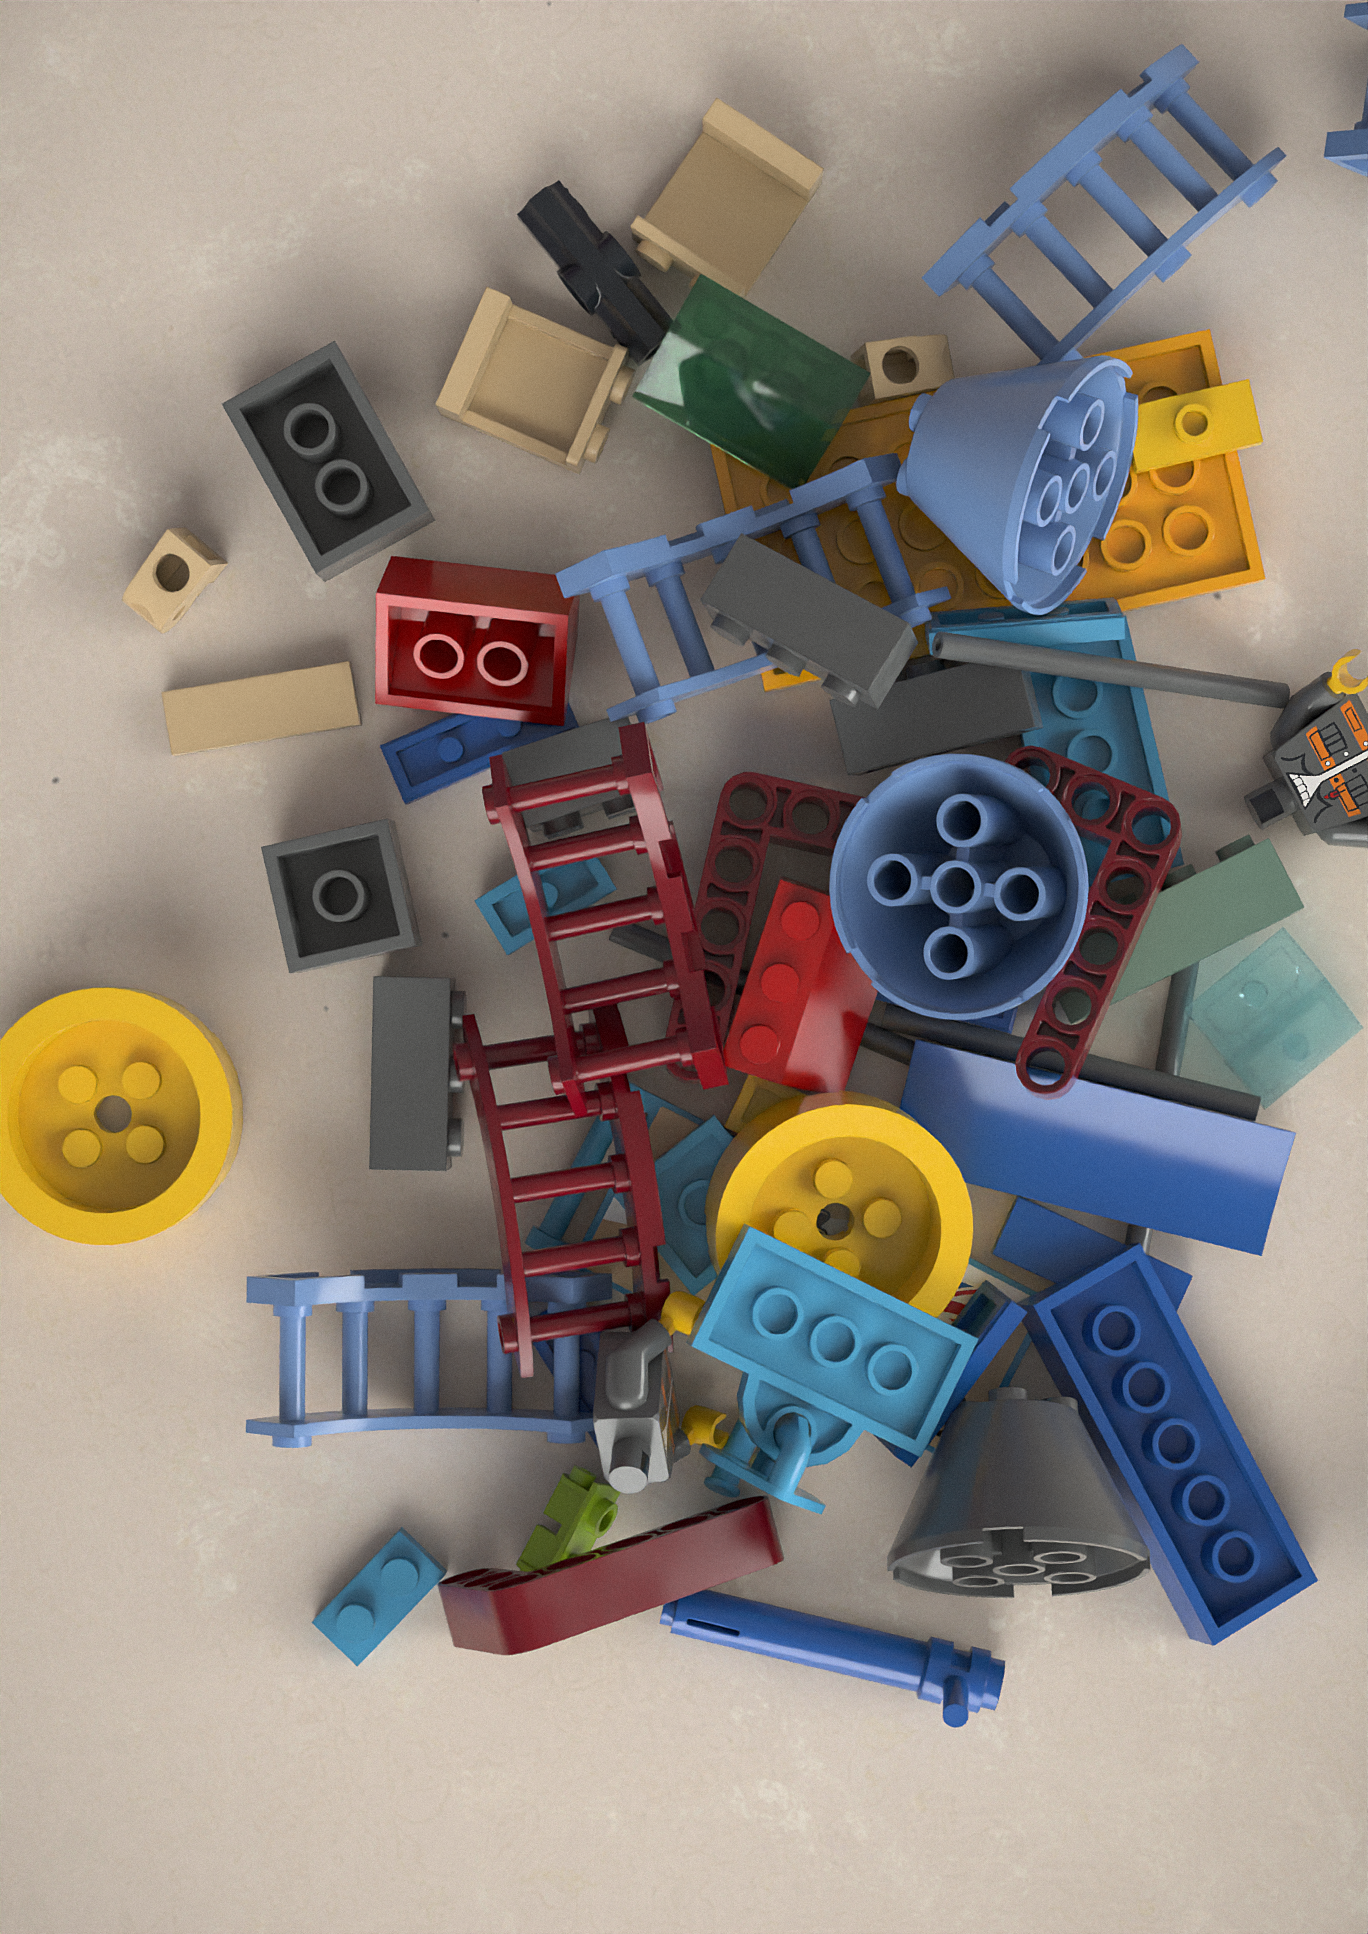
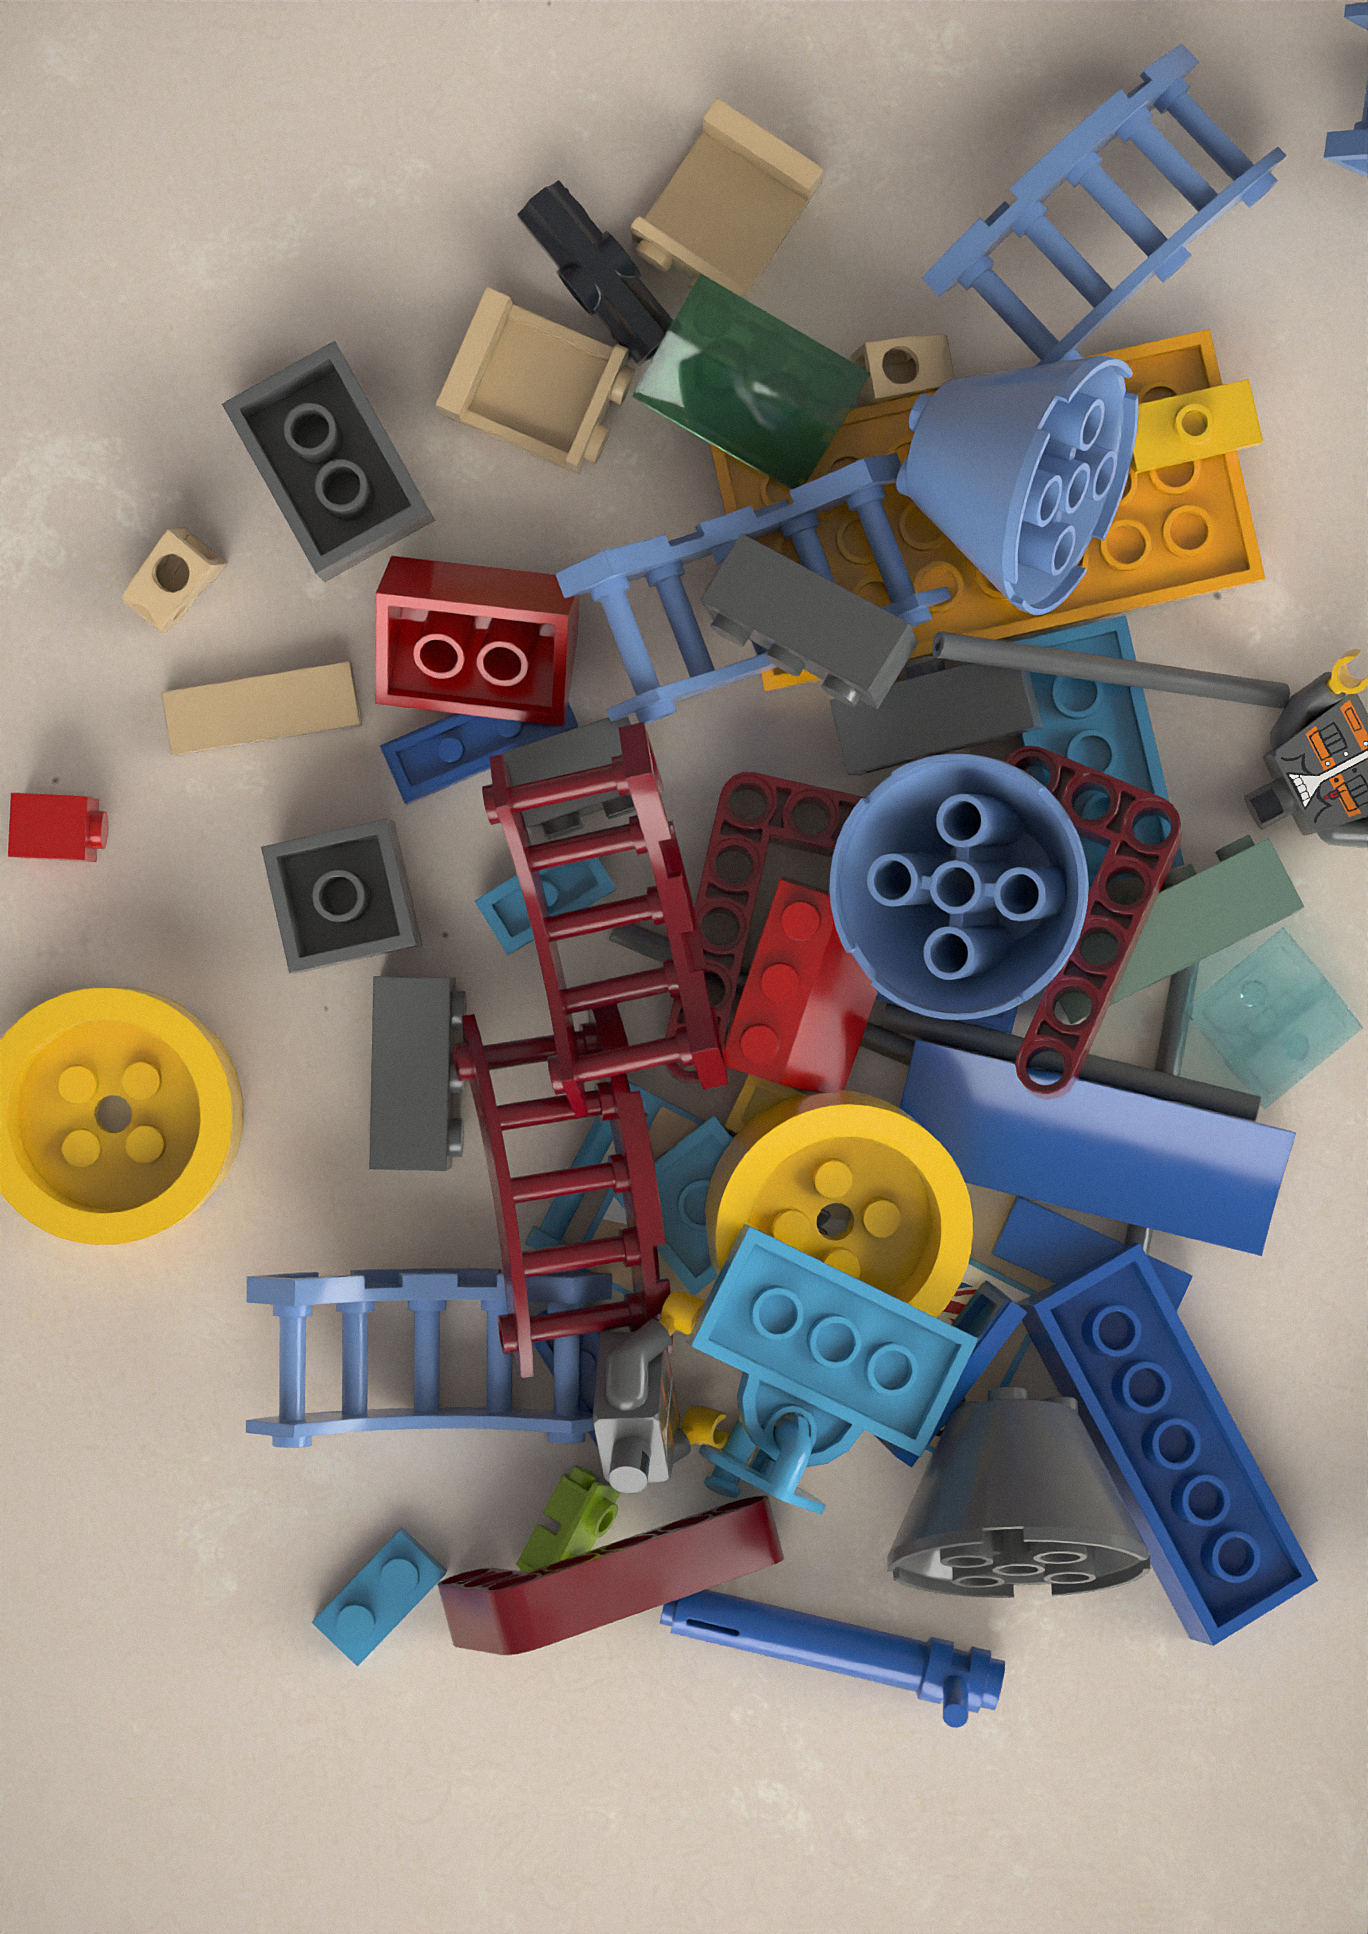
(56, 827): none -> red brick
(1067, 624): dark azure tile -> none

